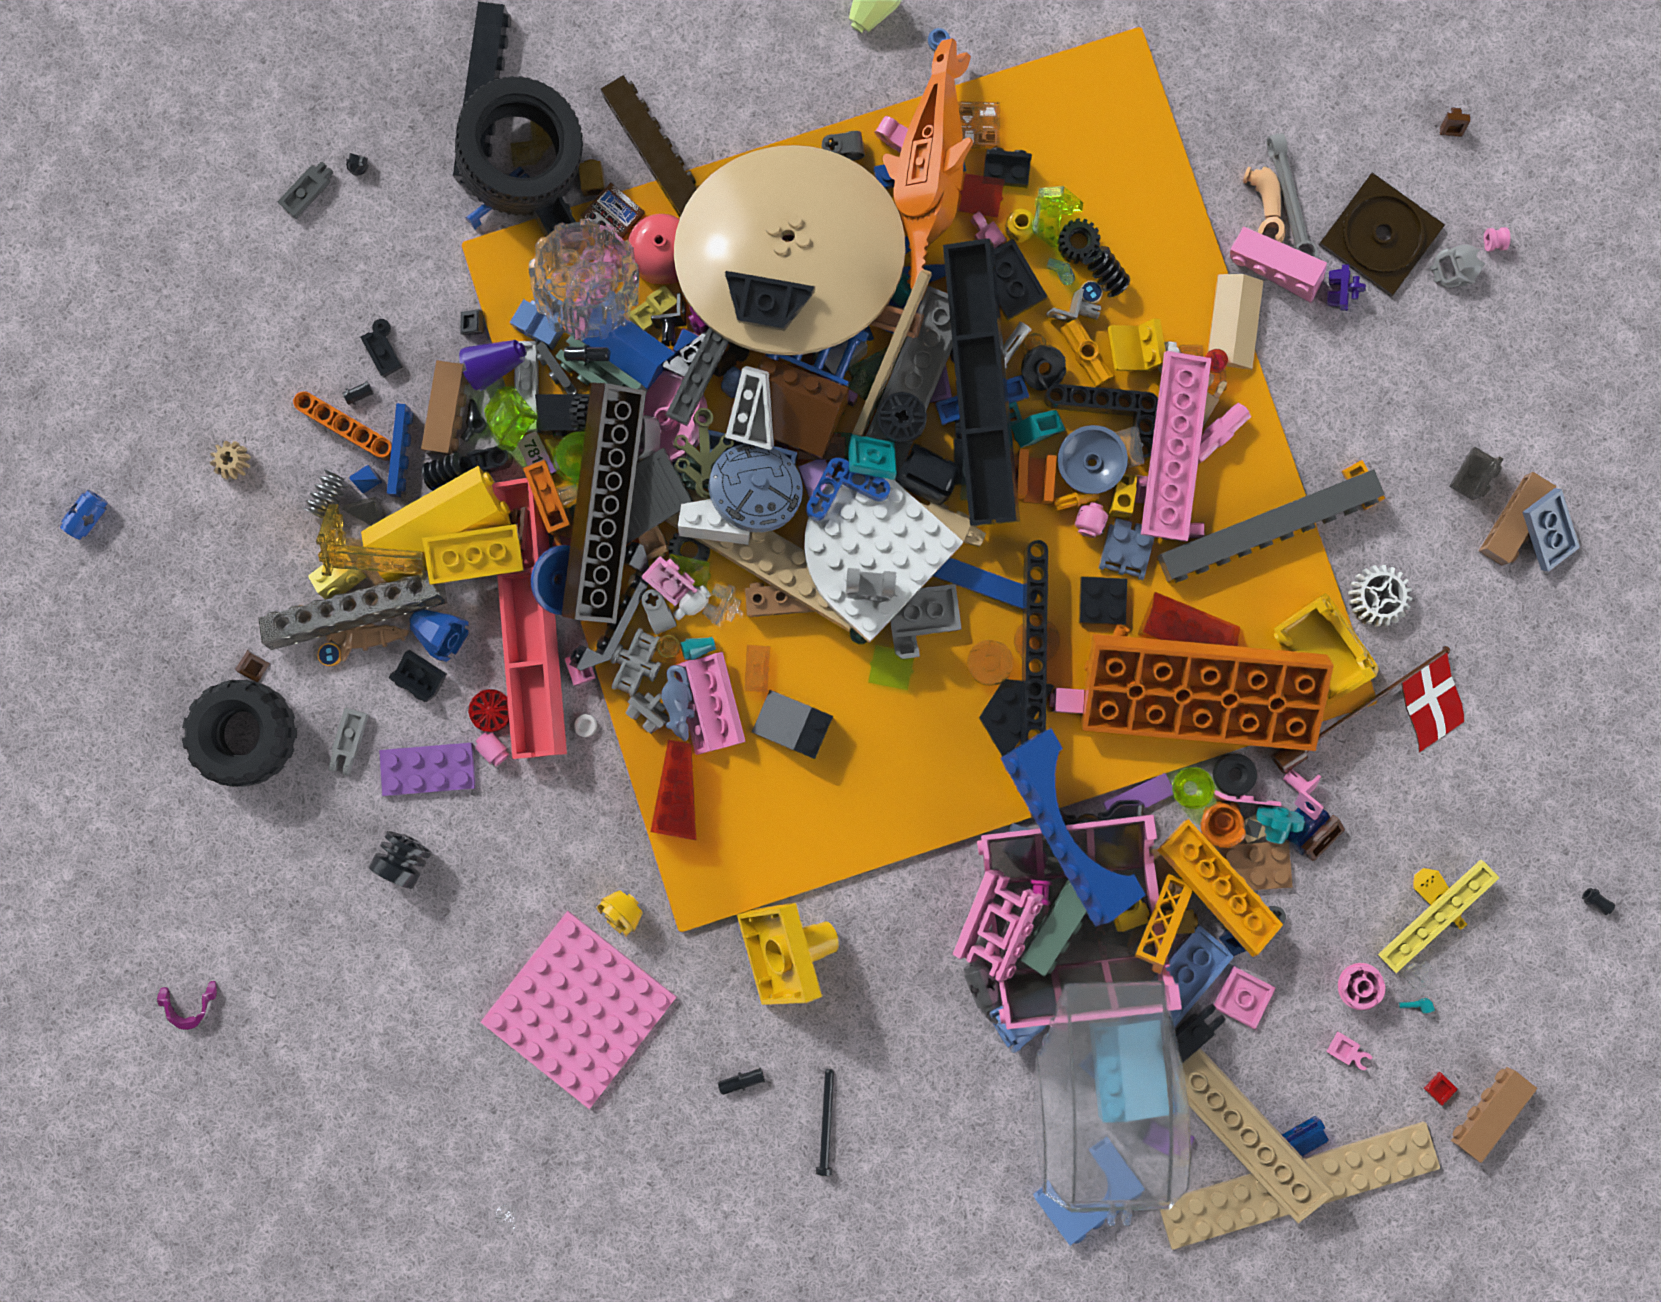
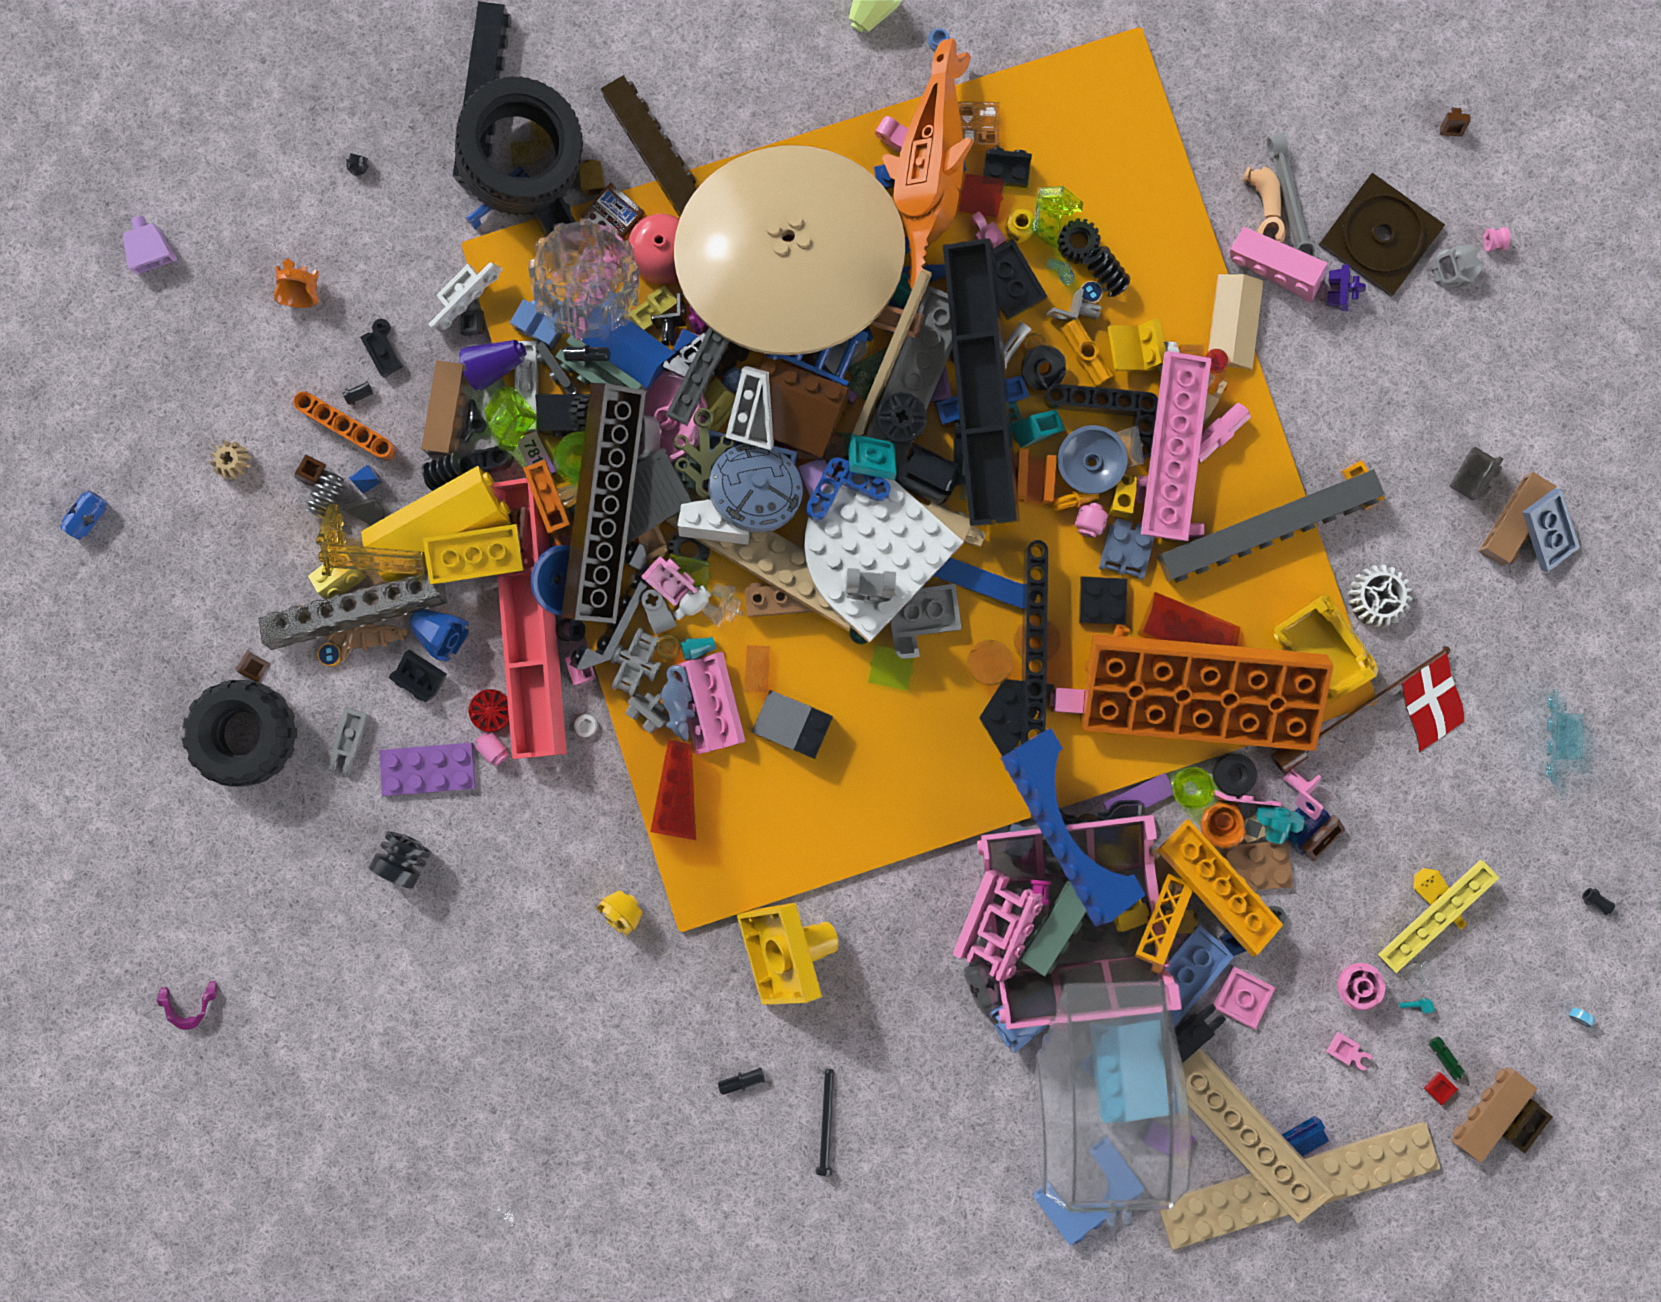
(146, 247): none -> lavender torso
(296, 286): none -> orange hair
(306, 189): dark grey hinge -> none
(309, 470): none -> reddish brown slope
(398, 459): blue plate -> none
(461, 292): none -> white bracket
(570, 630): none -> black wheel
(578, 1009): bright pink plate -> none
(719, 402): none -> light yellow panel
(766, 300): black wing -> none
(846, 144): dark grey piece -> none
(1446, 1058): none -> dark green axle
(1527, 1126): none -> dark brown bracket
(1566, 736): none -> clear light blue bracket
(1582, 1017): none -> medium azure tile

